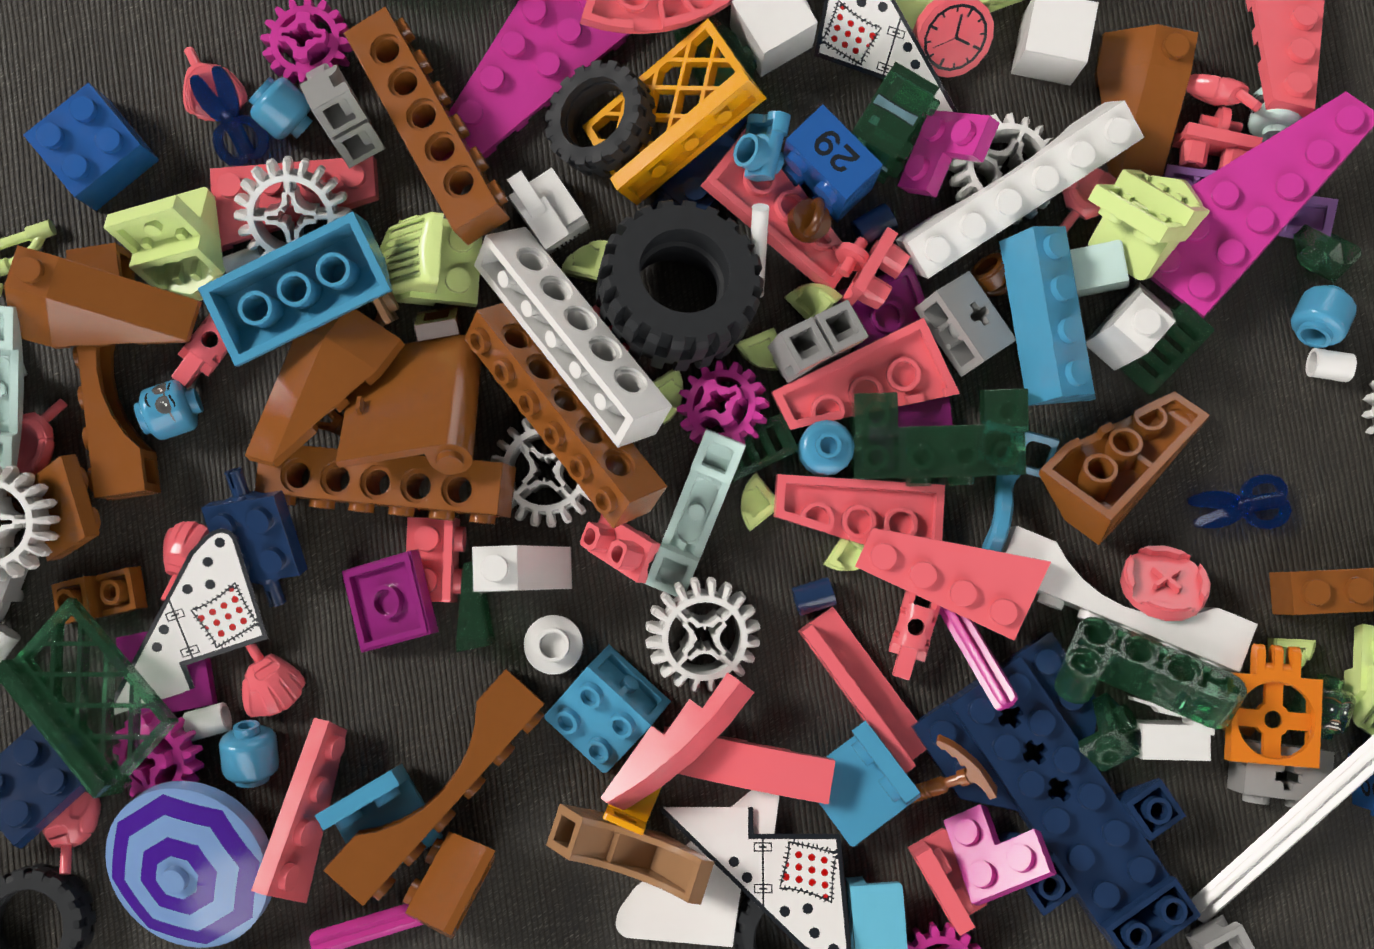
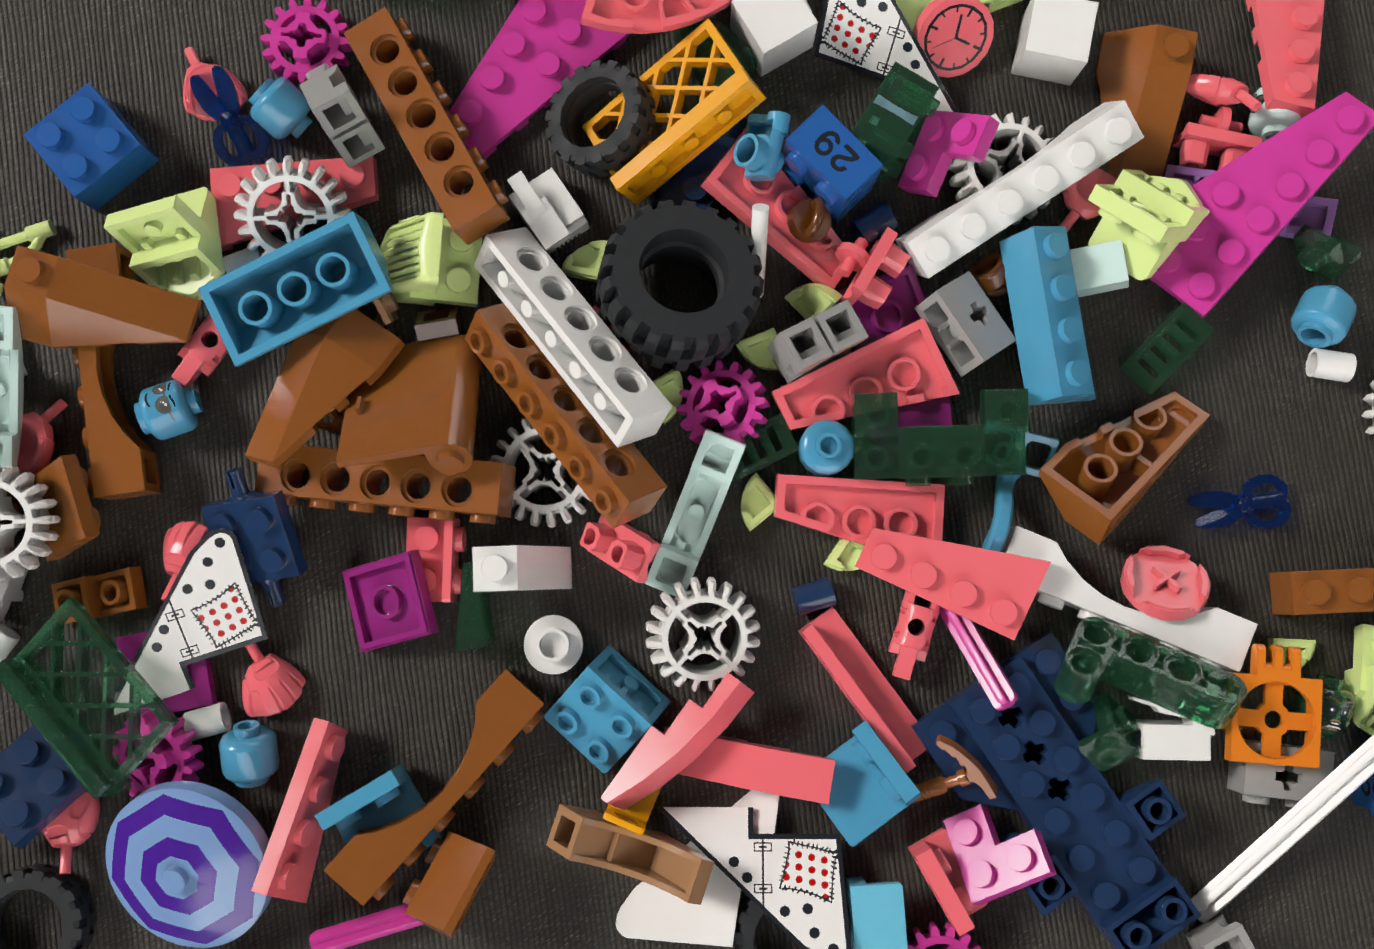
(1131, 328): white slope -> none

